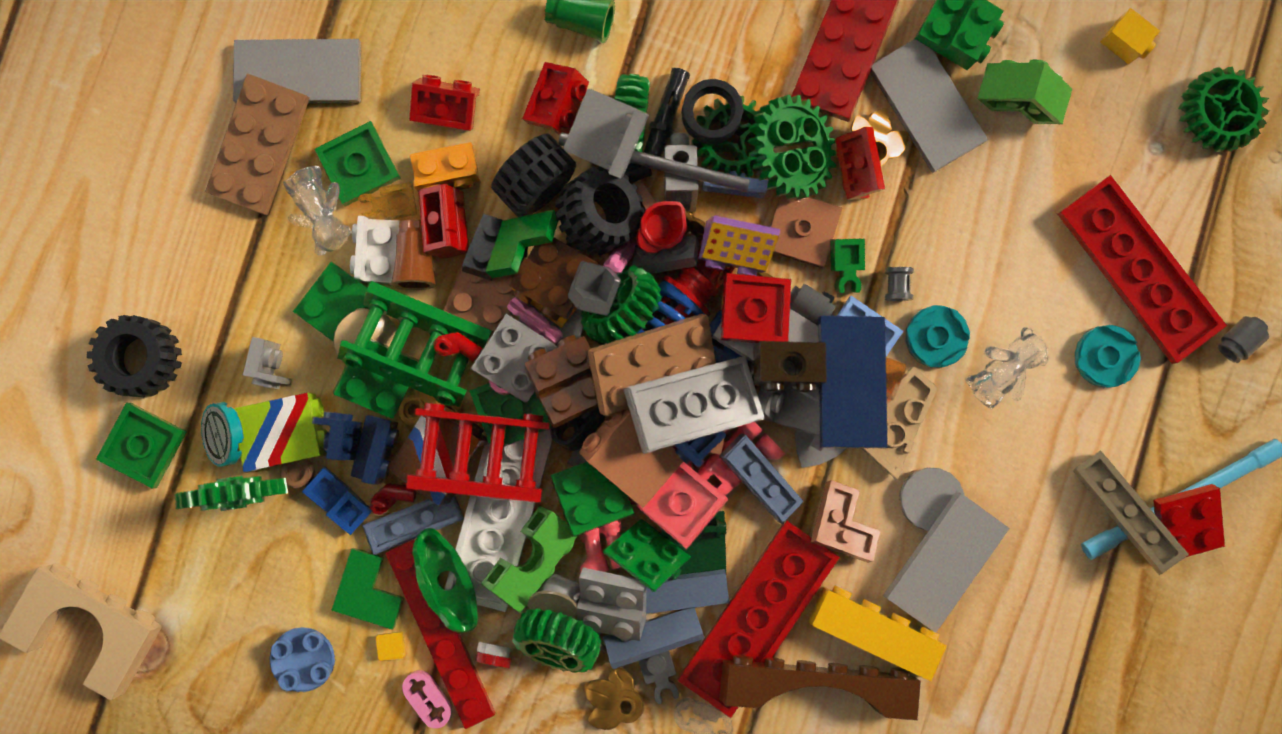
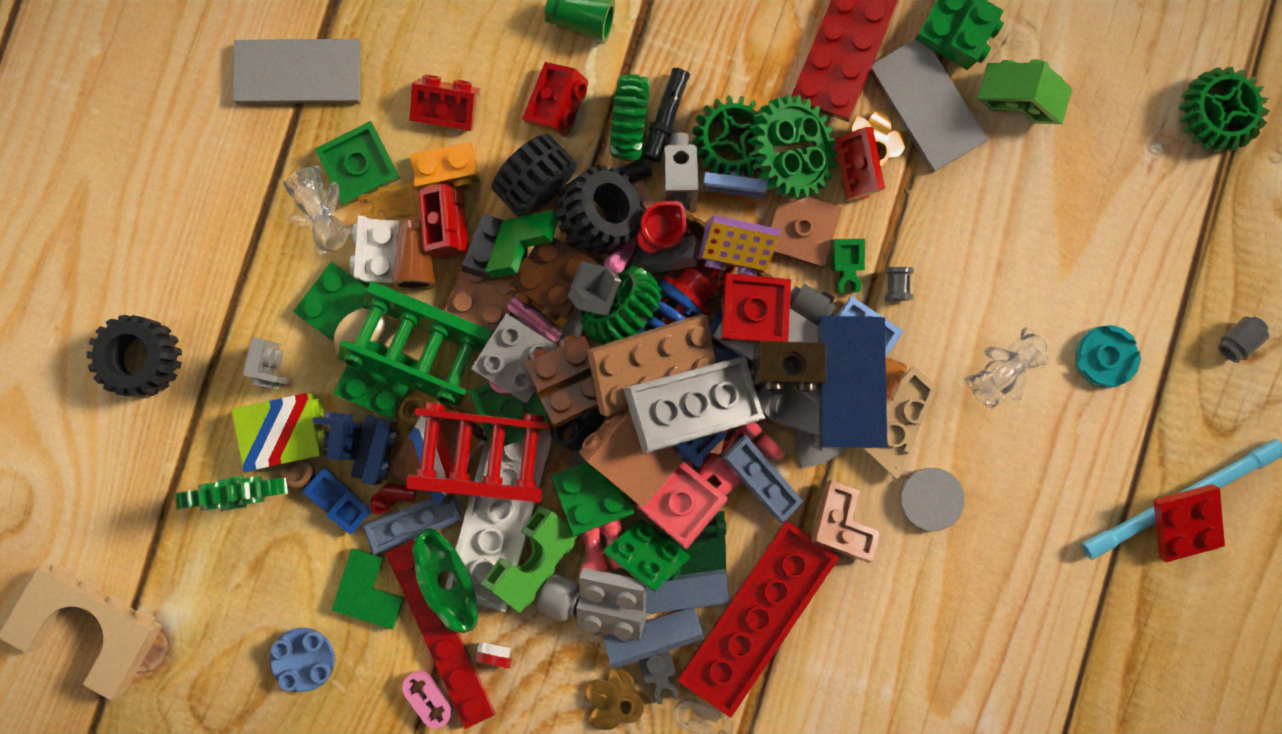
(141, 445): green plate -> none
(221, 434): tile -> none
(257, 144): medium nougat plate -> none
(390, 646): yellow piece -> none
(456, 343): red arm -> none
(556, 640): green gear -> none
(557, 603): dark tan piece -> none
(606, 132): light grey bracket -> none
(682, 169): flat silver bar -> none
(717, 87): black tyre -> none
(755, 683): reddish brown arch -> none
(877, 633): yellow brick -> none
(937, 336): teal tile -> none
(946, 561): light grey tile -> none
(1130, 37): yellow brick -> none
(1130, 513): dark tan plate -> none
(1142, 270): red plate -> none

